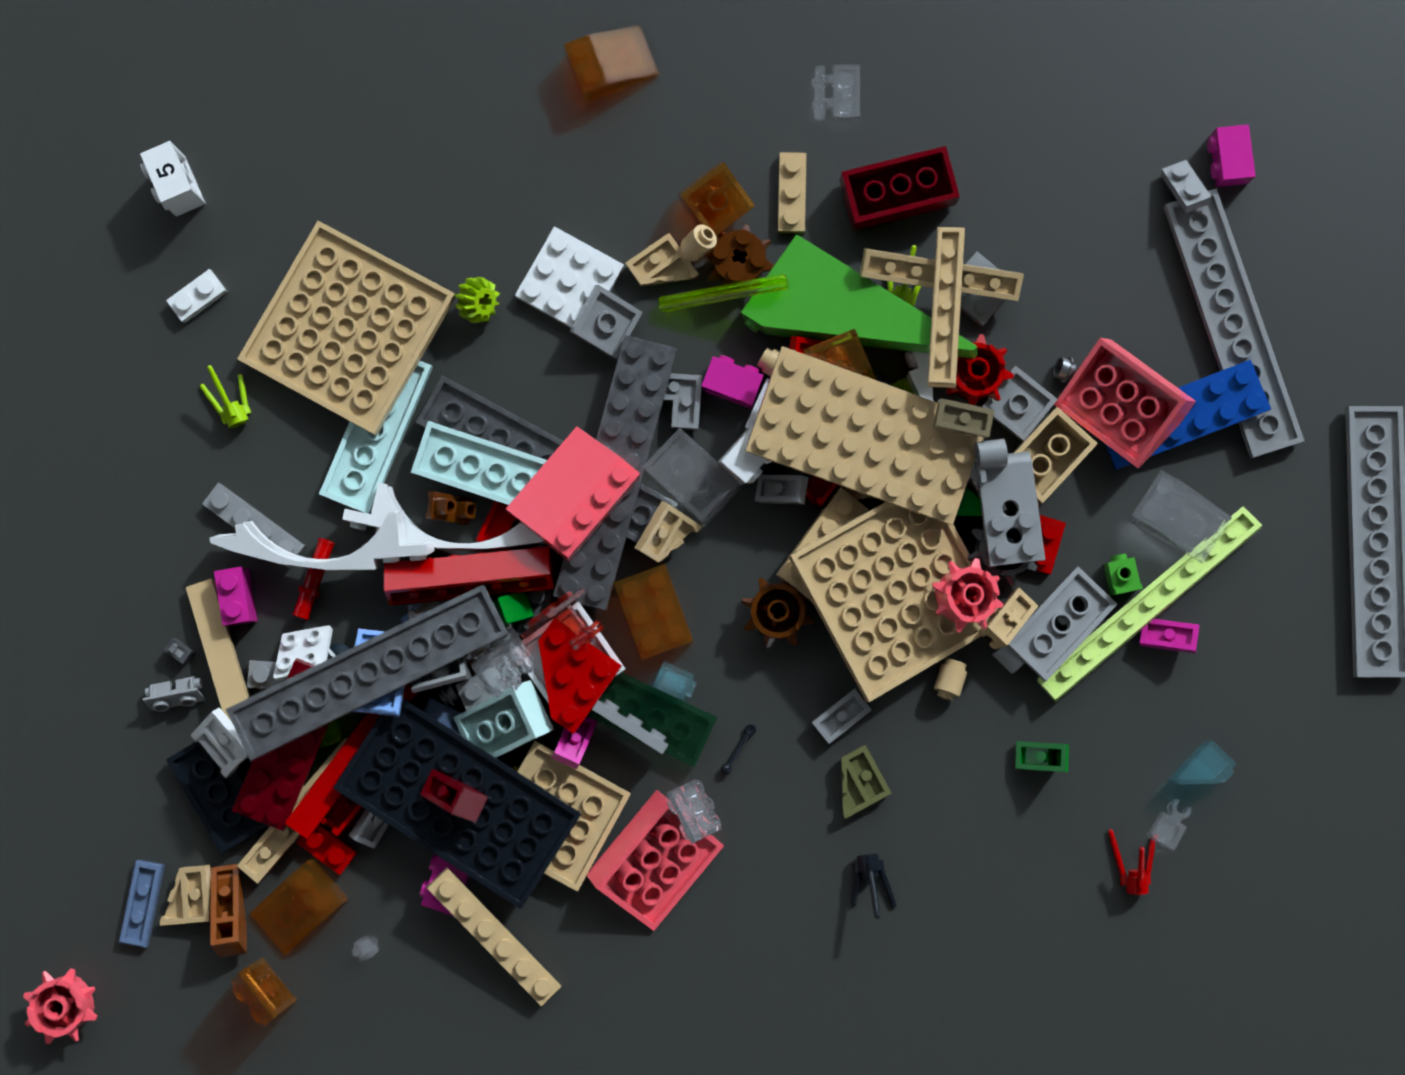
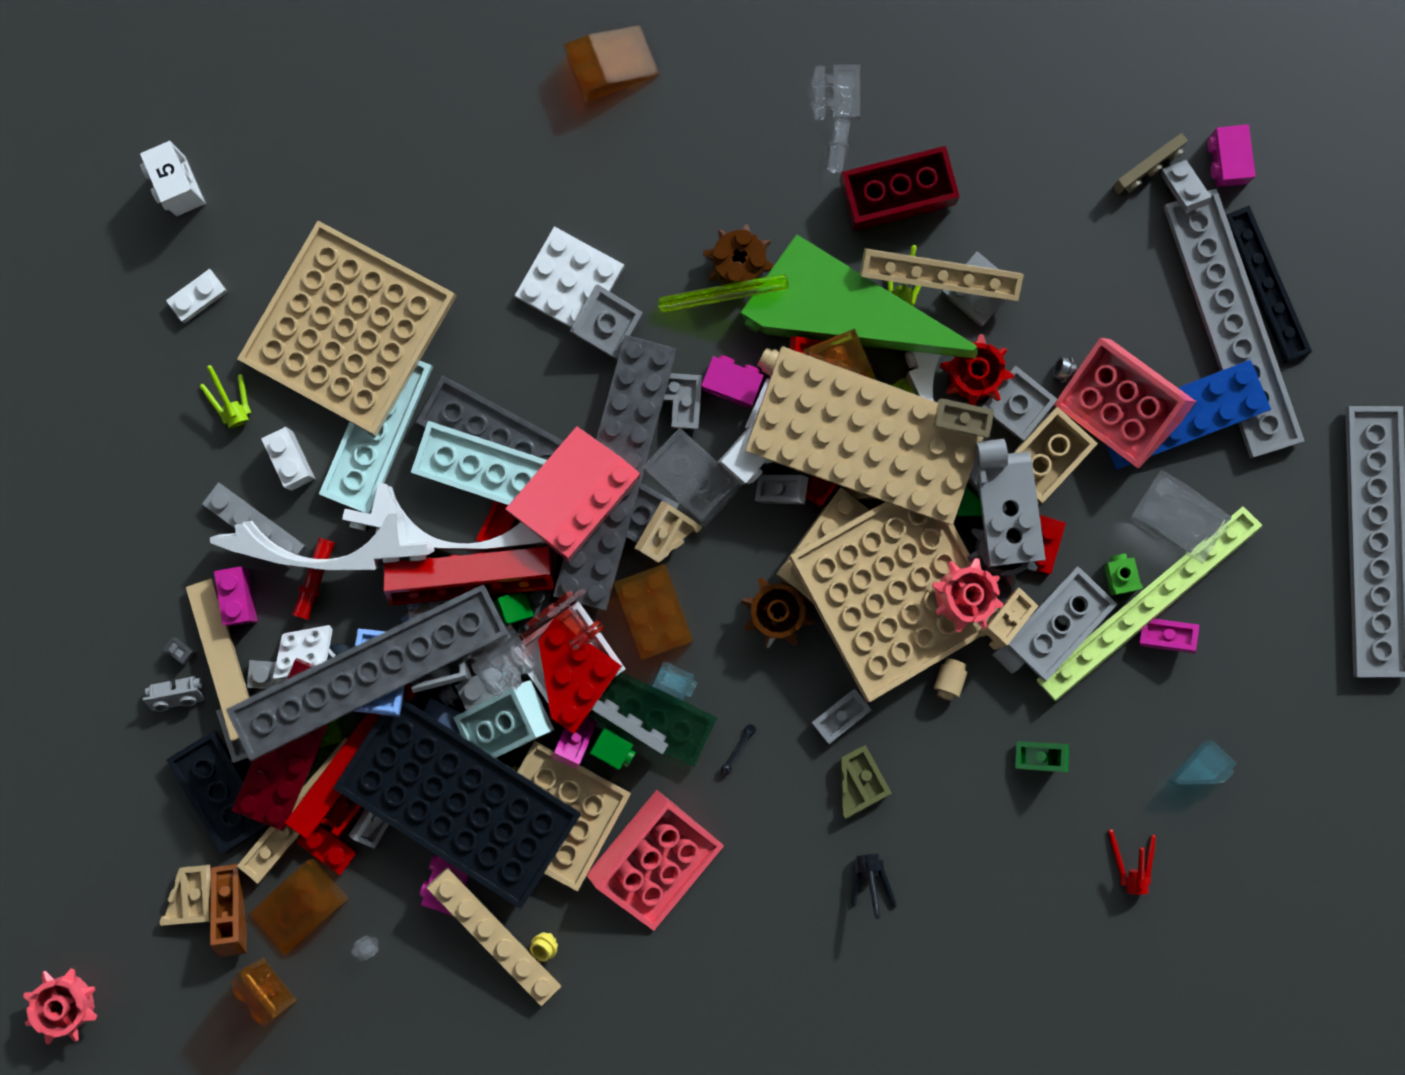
(142, 903): sand blue tile -> none
(221, 742): white plate -> none
(288, 458): none -> white brick
(450, 508): reddish brown hips -> none
(453, 796): dark red slope -> none
(476, 299): lime gear -> none
(543, 946): none -> light yellow plate
(614, 749): none -> green brick
(661, 264): tan wing -> none
(694, 811): clear plate -> none
(697, 243): tan brick -> none
(716, 198): clear orange slope -> none
(792, 193): tan plate -> none
(838, 145): none -> clear axle
(946, 307): tan tile -> none
(1151, 165): none -> dark tan plate
(1168, 827): clear plate -> none
(1268, 285): none -> black tile

